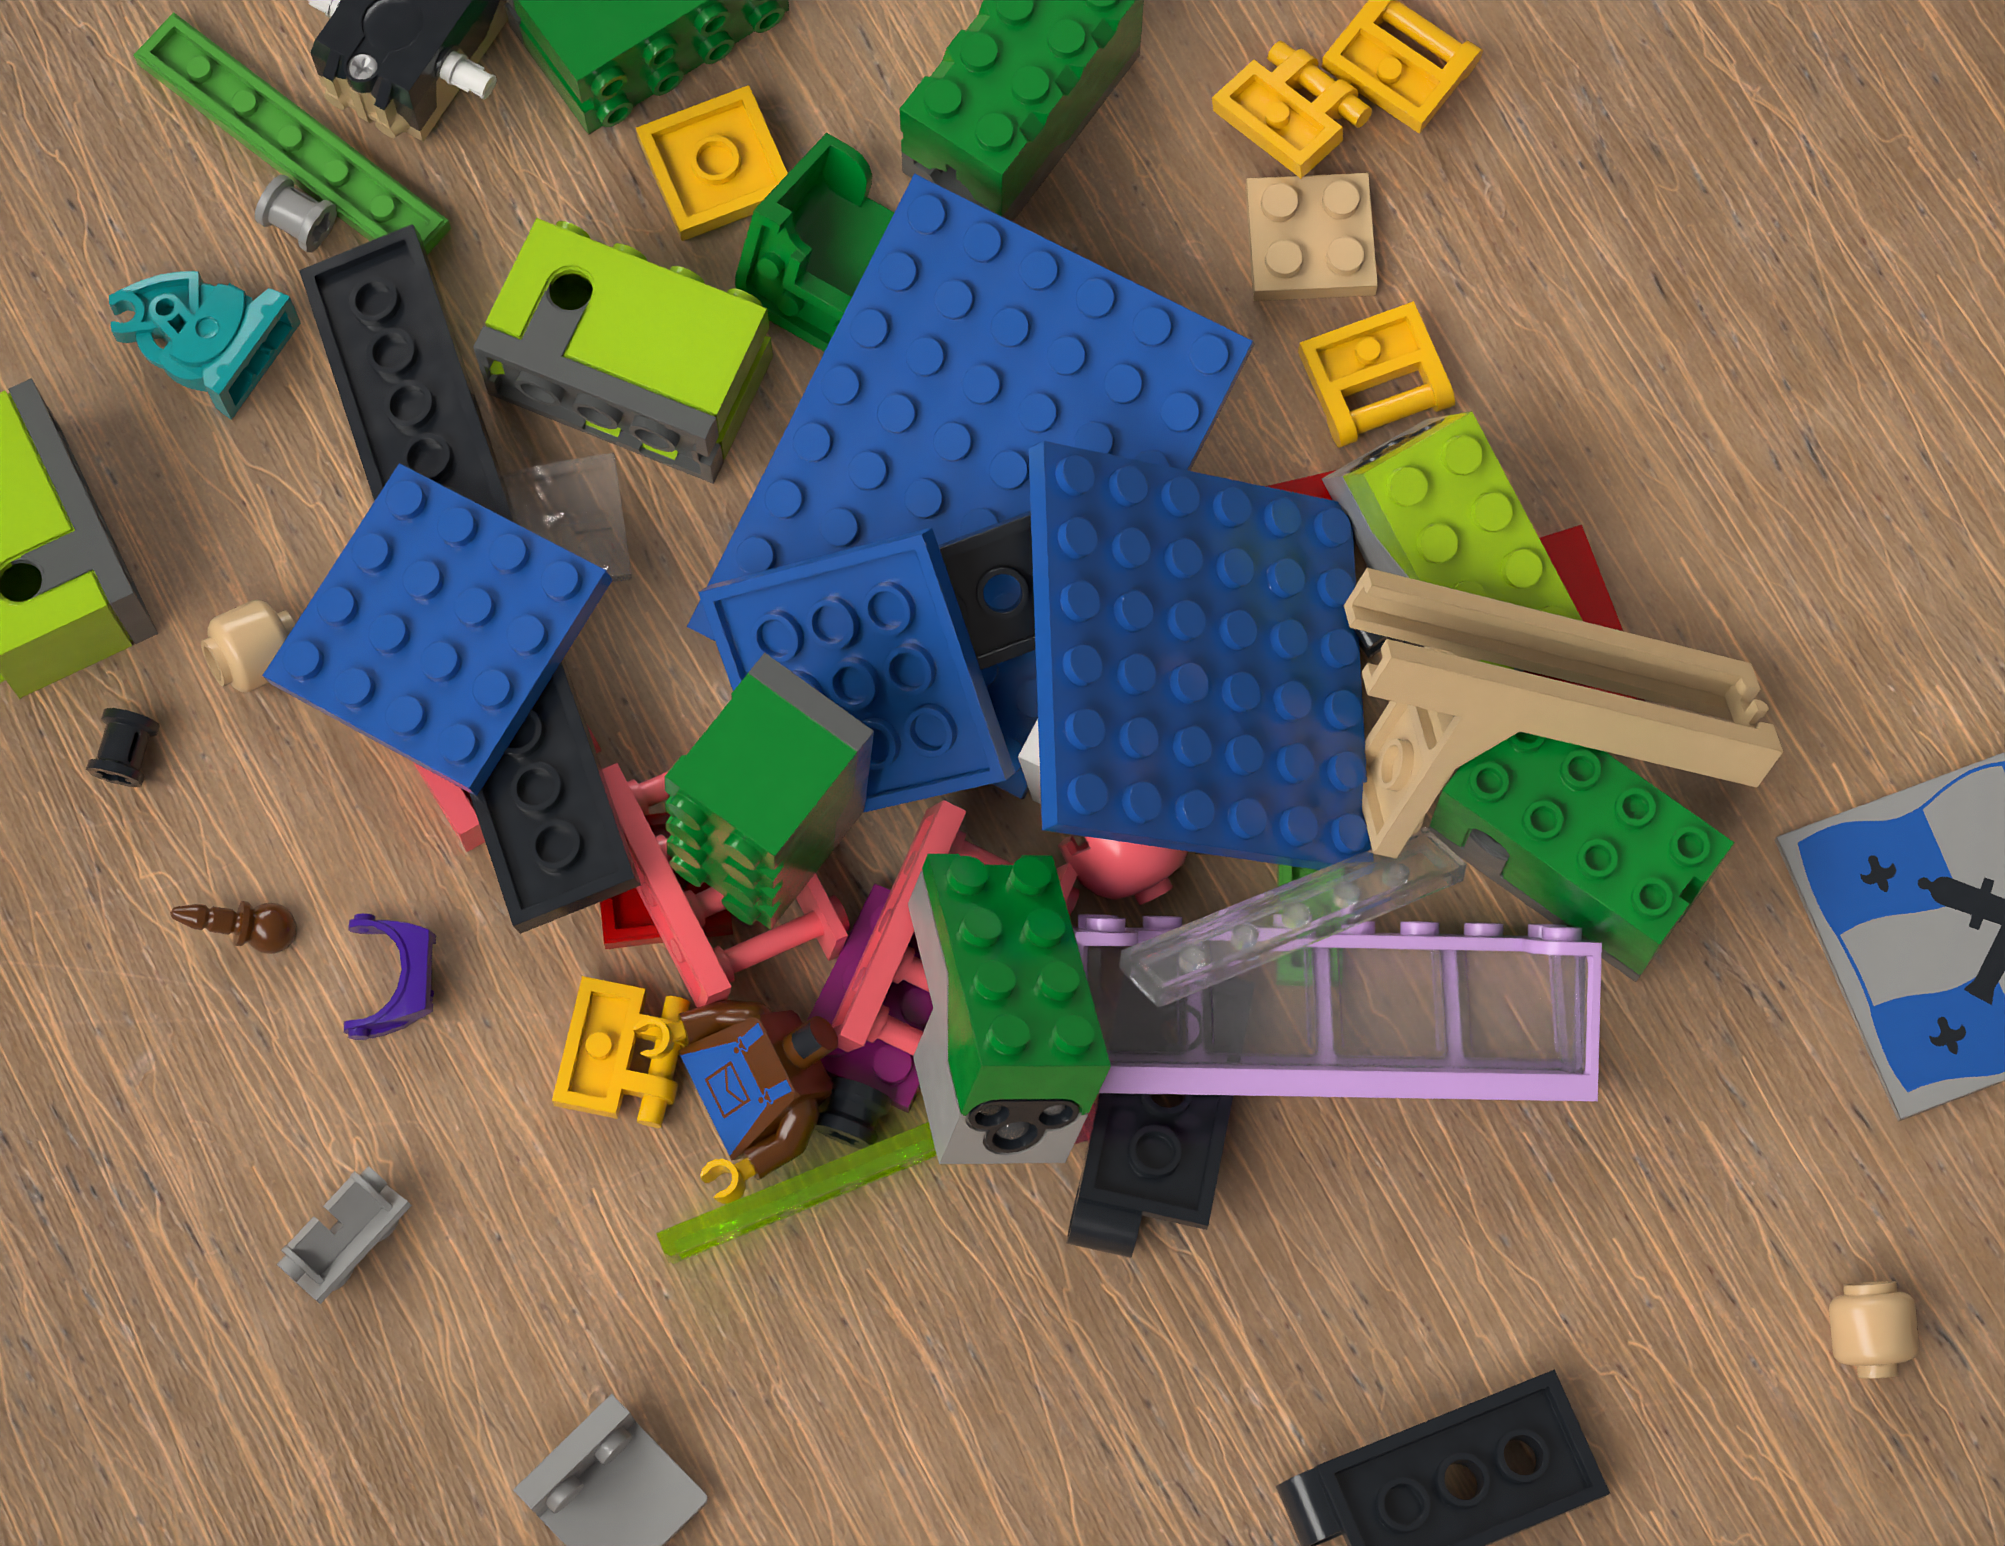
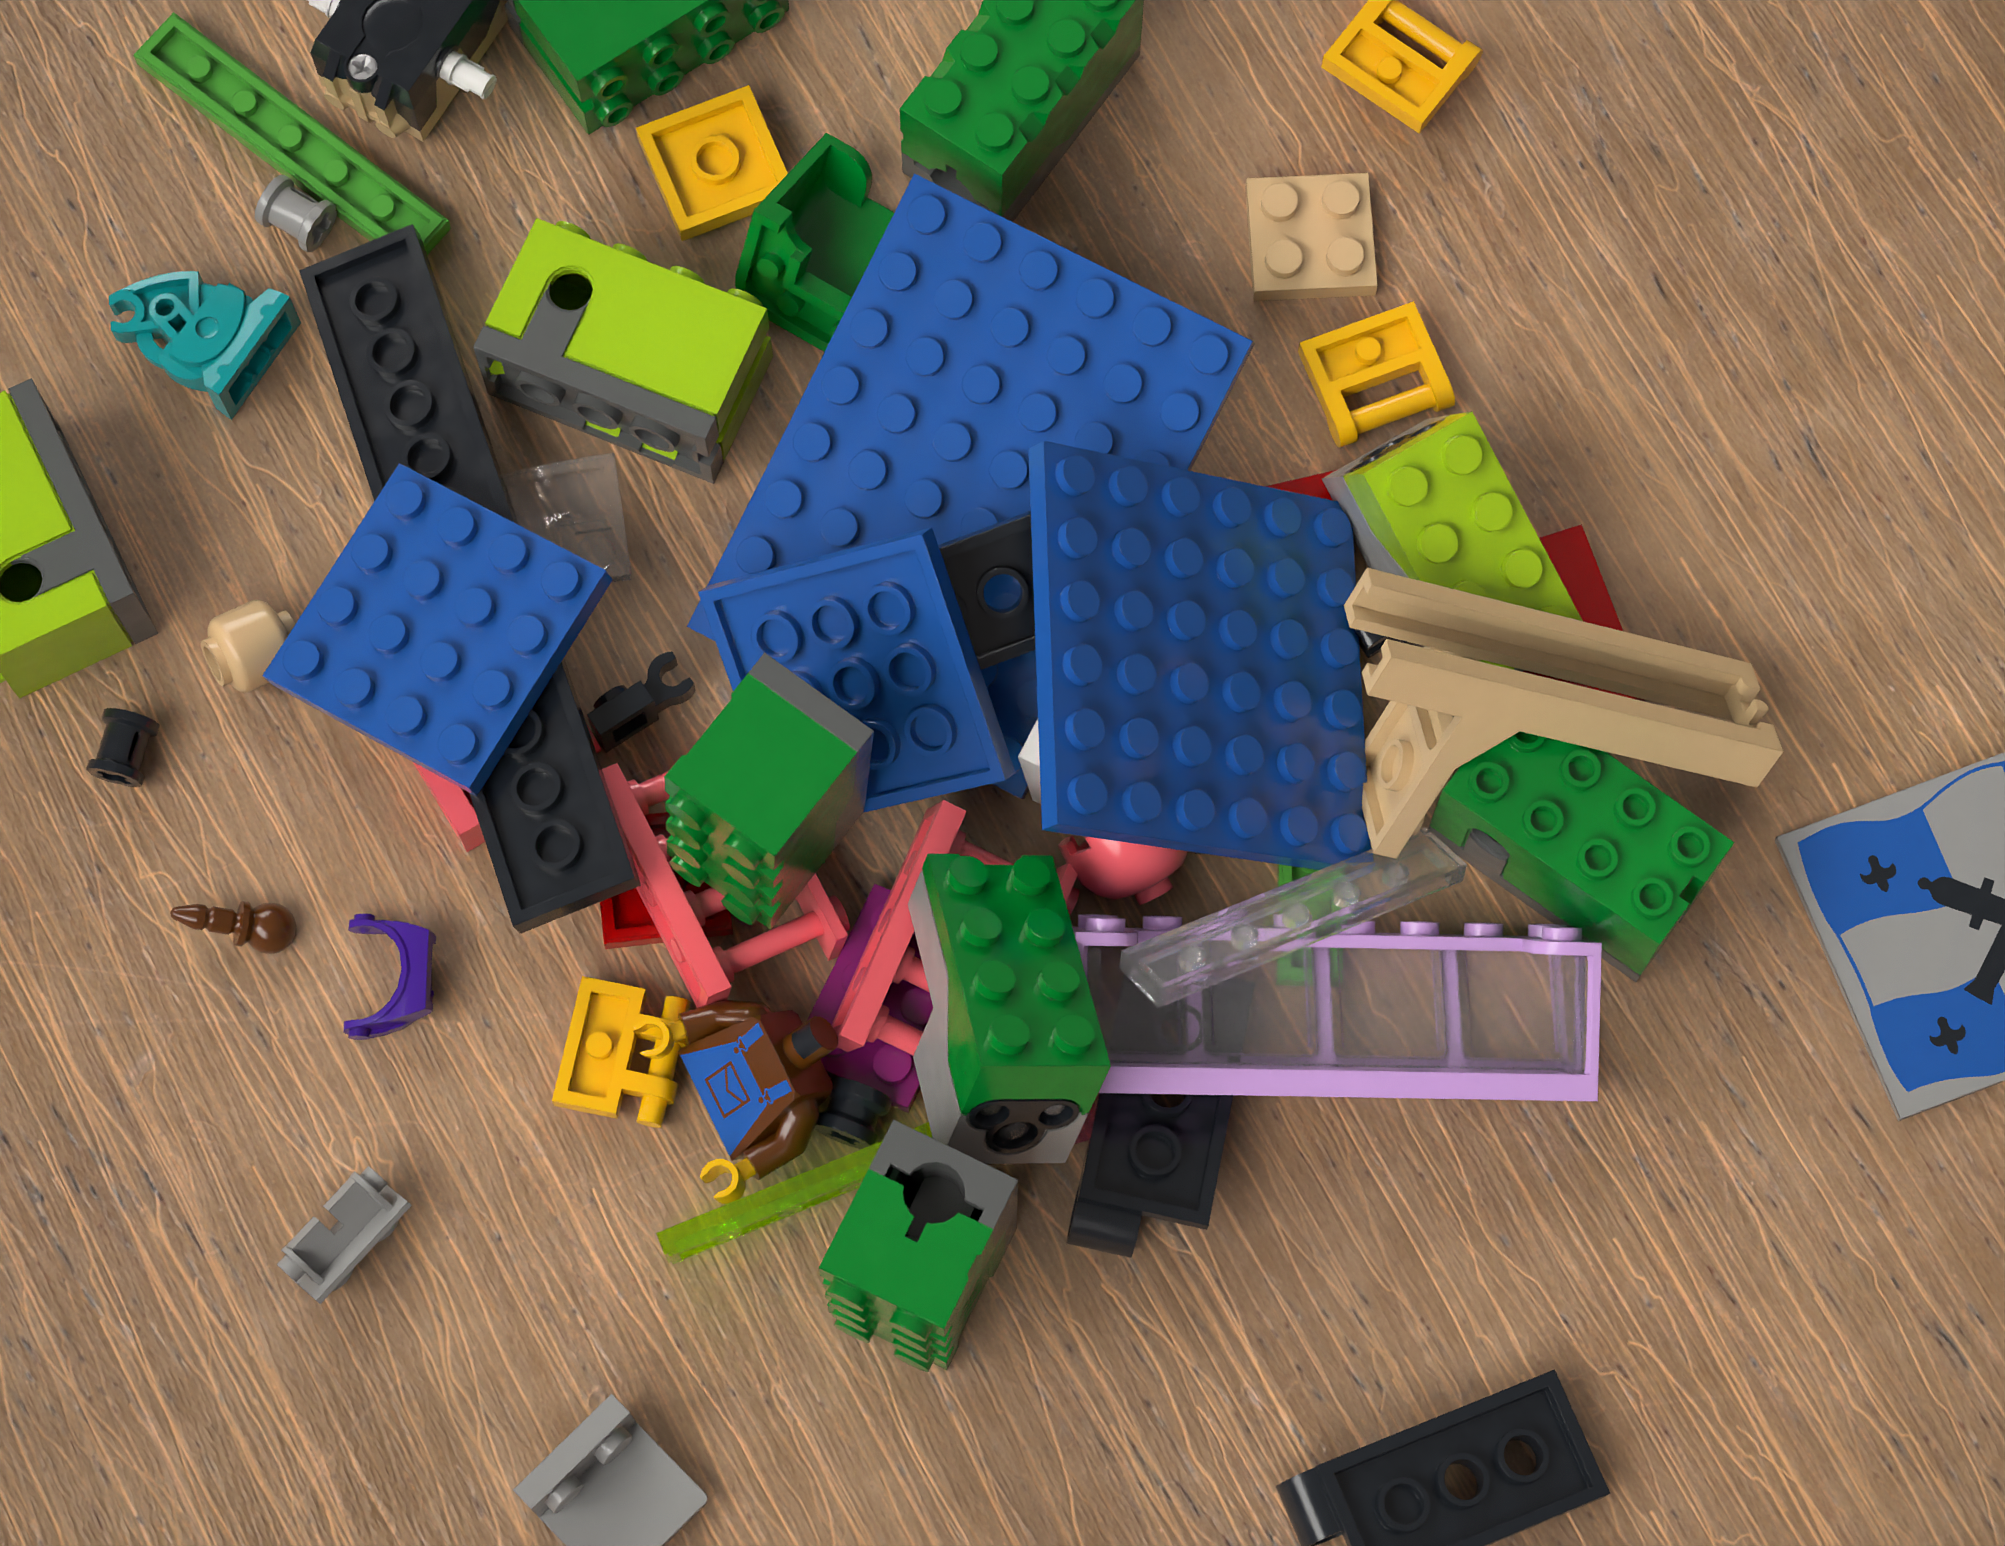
(629, 710): none -> black plate
(918, 1246): none -> green piece
(1280, 118): yellow plate -> none
(1873, 1328): tan head -> none

